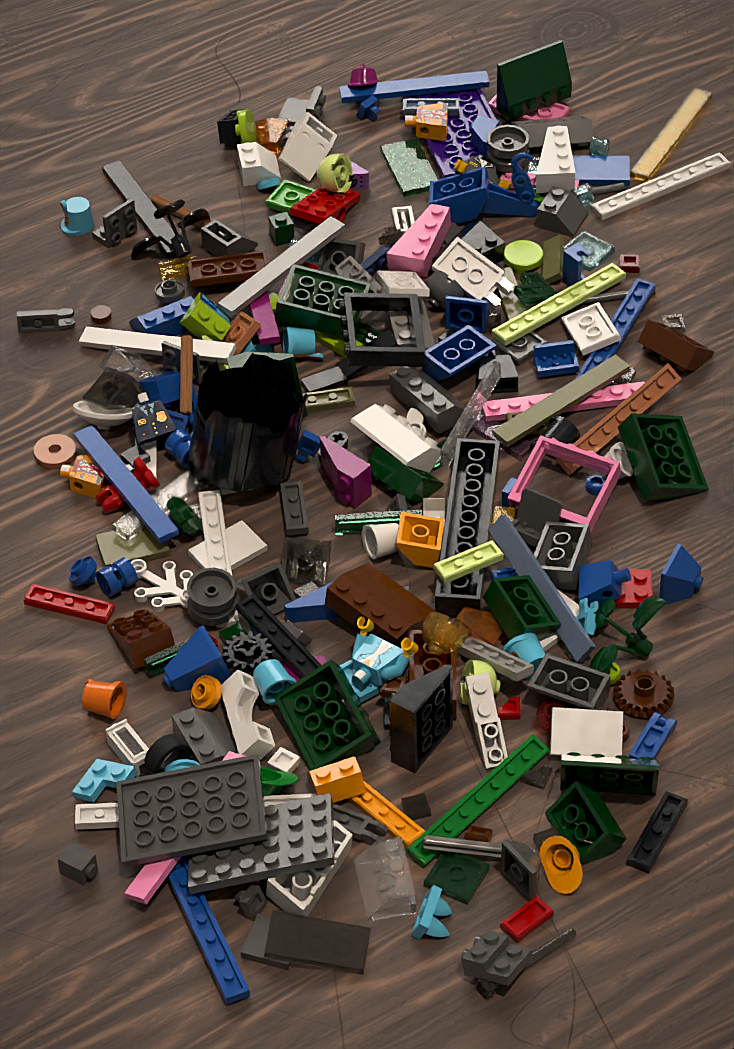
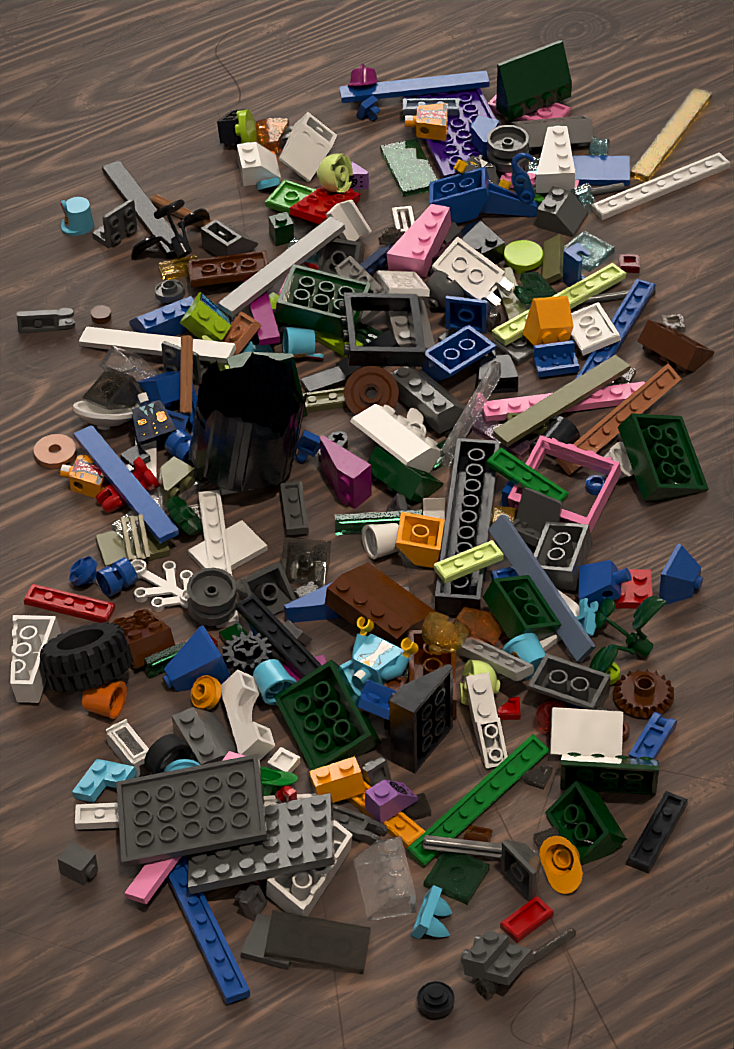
(26, 668): none -> white wedge
(85, 657): none -> black tyre
(131, 519): none -> tile
(175, 478): none -> slope
(286, 794): none -> red tile
(296, 108): bracket -> none
(352, 218): none -> white panel
(368, 379): none -> reddish brown gear
(375, 699): none -> blue bracket
(375, 771): none -> flat silver tile
(388, 799): none -> medium lavender slope
(435, 999): none -> black plate
(523, 475): none -> green tile
(549, 321): none -> light orange slope

